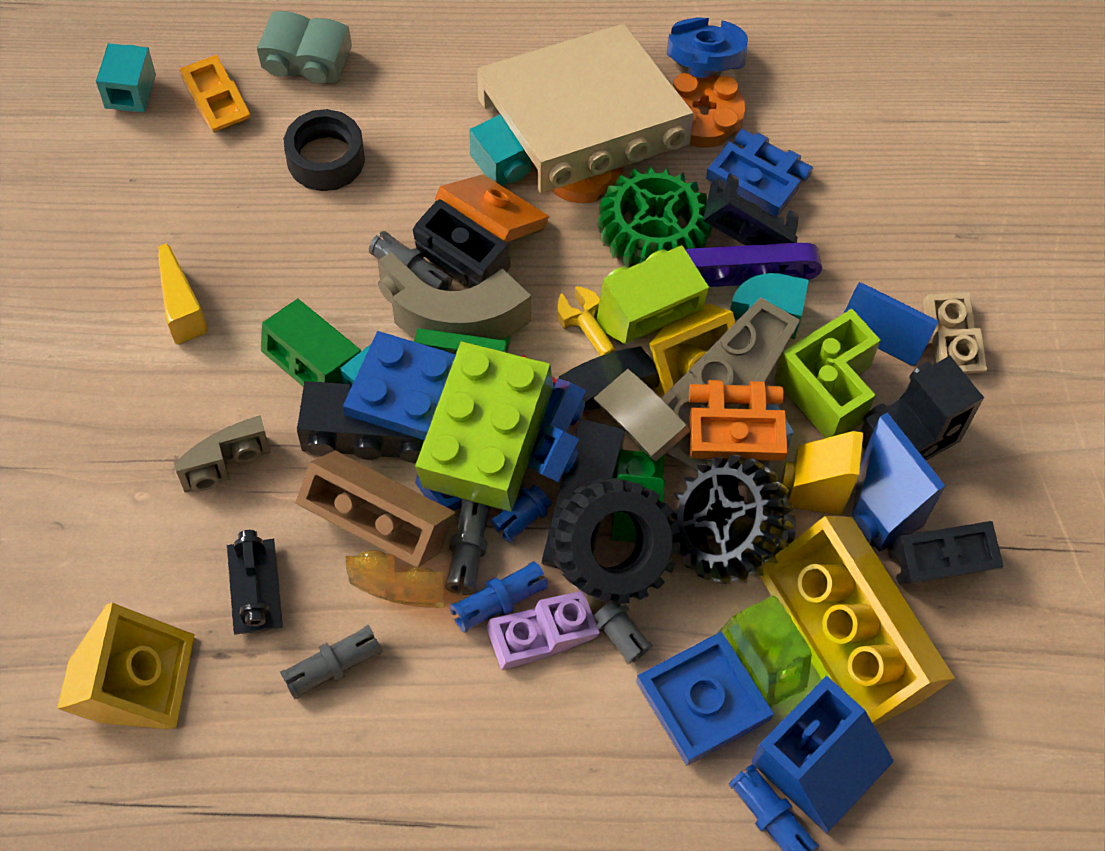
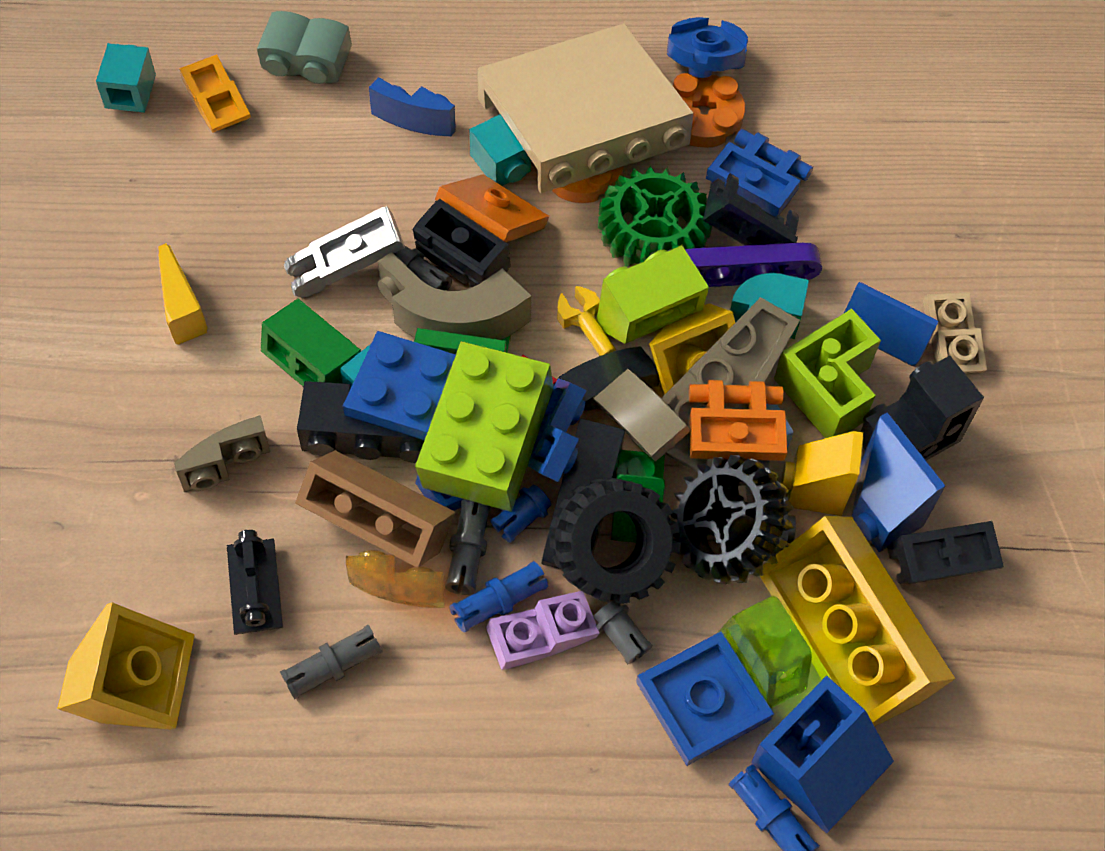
(317, 125): black tyre -> none
(344, 252): none -> hinge
(420, 113): none -> blue slope

